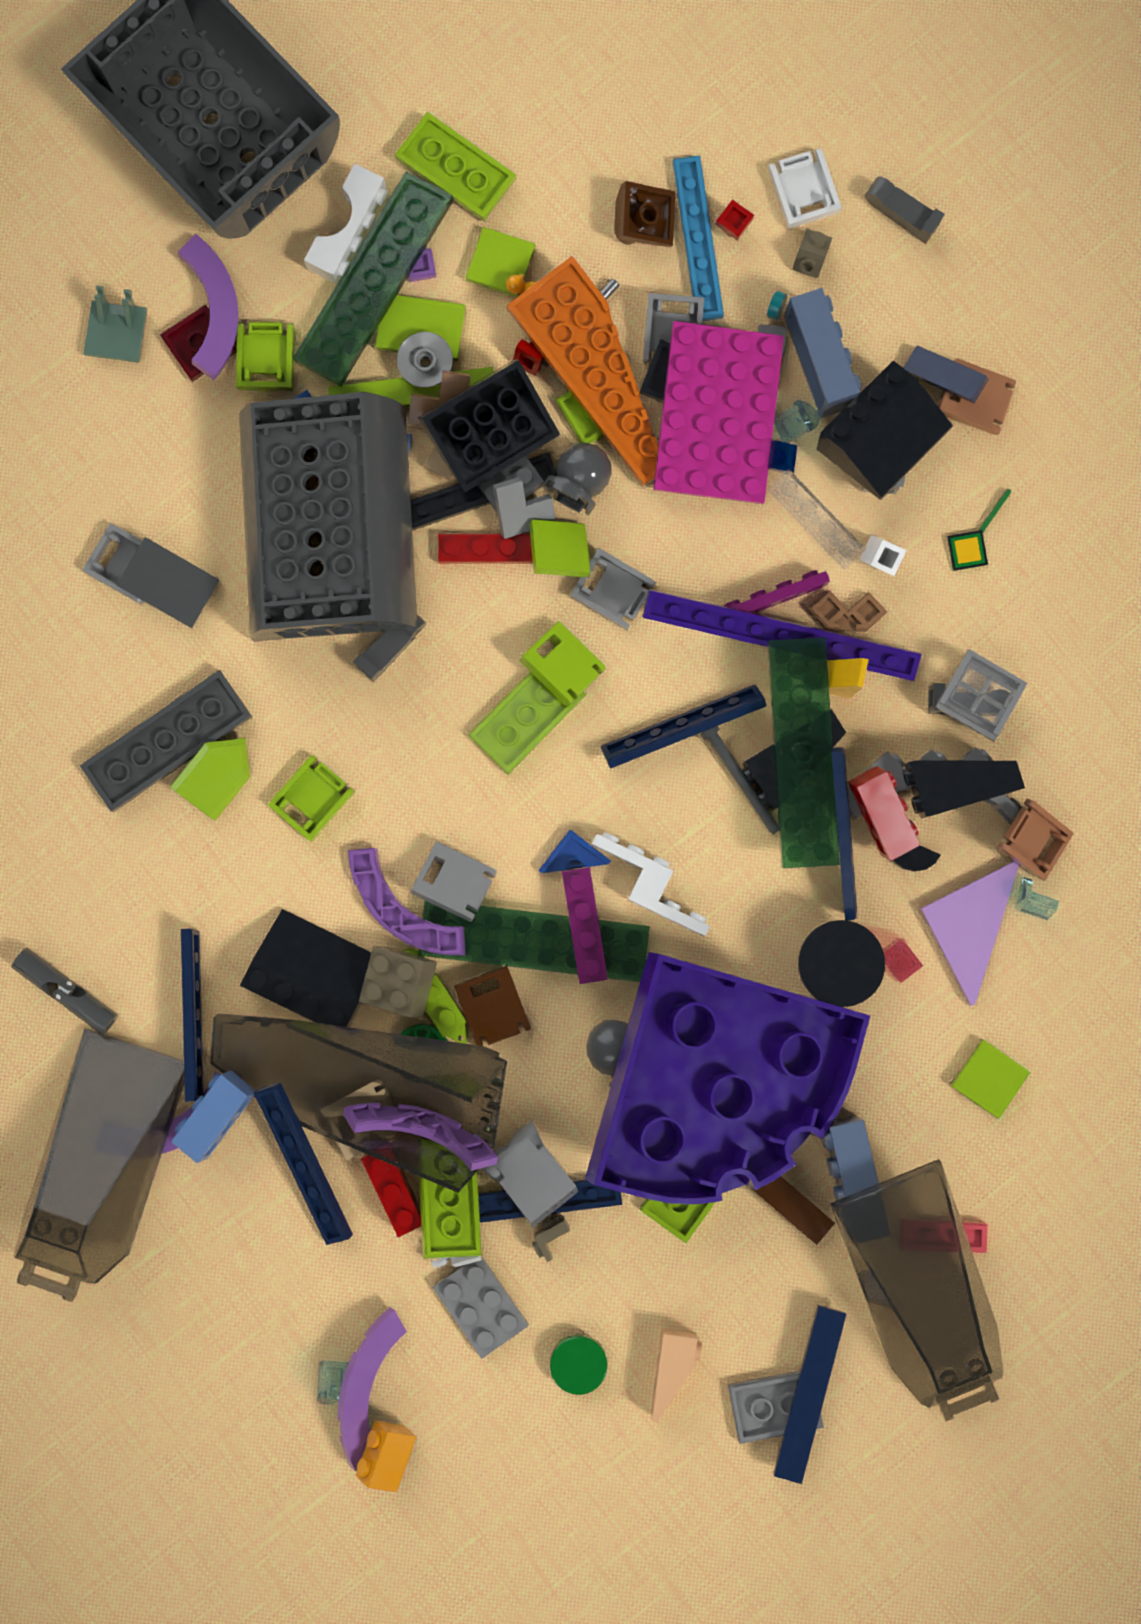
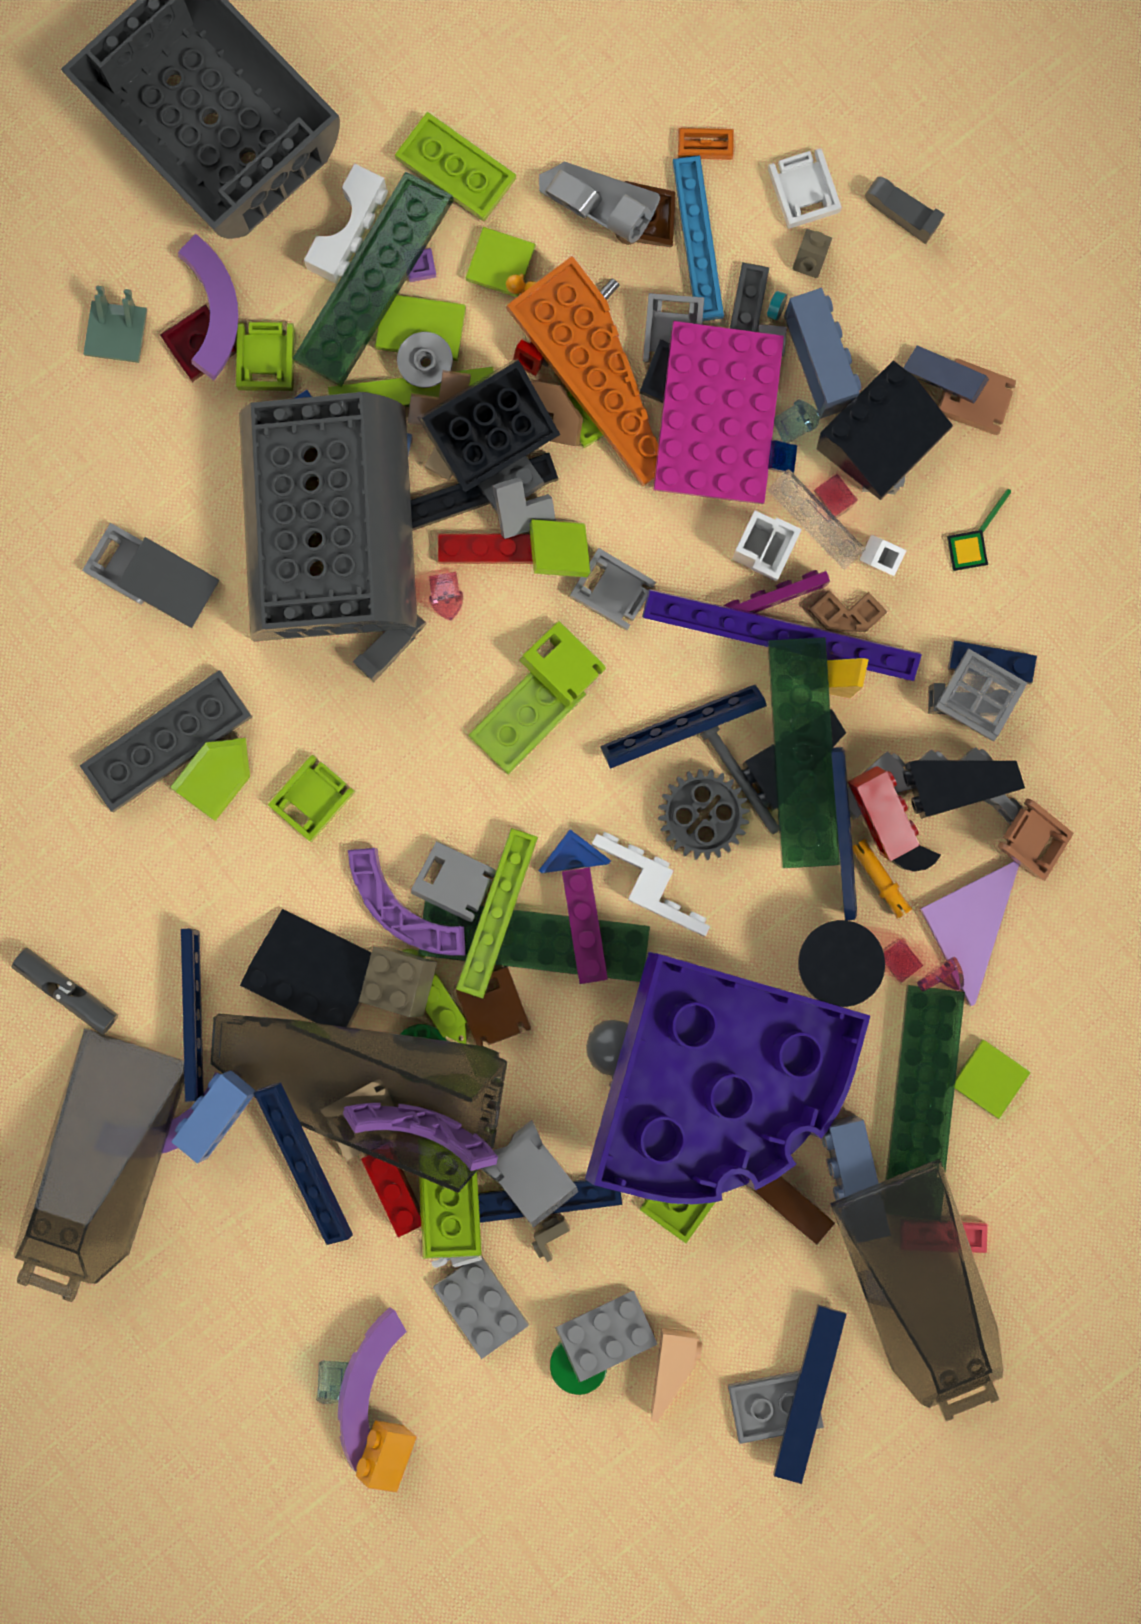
(445, 595): none -> clear pink tile
(497, 913): none -> lime tile
(566, 417): none -> medium nougat tile
(581, 474): dark grey tile -> none
(606, 200): none -> light grey panel
(606, 1336): none -> light grey plate
(683, 798): none -> dark grey gear
(710, 152): none -> orange tile
(734, 220): red tile -> none
(749, 297): none -> dark grey tile
(766, 545): none -> white plate
(836, 496): none -> clear pink tile
(881, 879): none -> light orange pin
(925, 1079): none -> clear green plate
(948, 973): none -> clear pink tile
(1016, 663): none -> dark blue plate
(1034, 903): clear light blue tile -> none

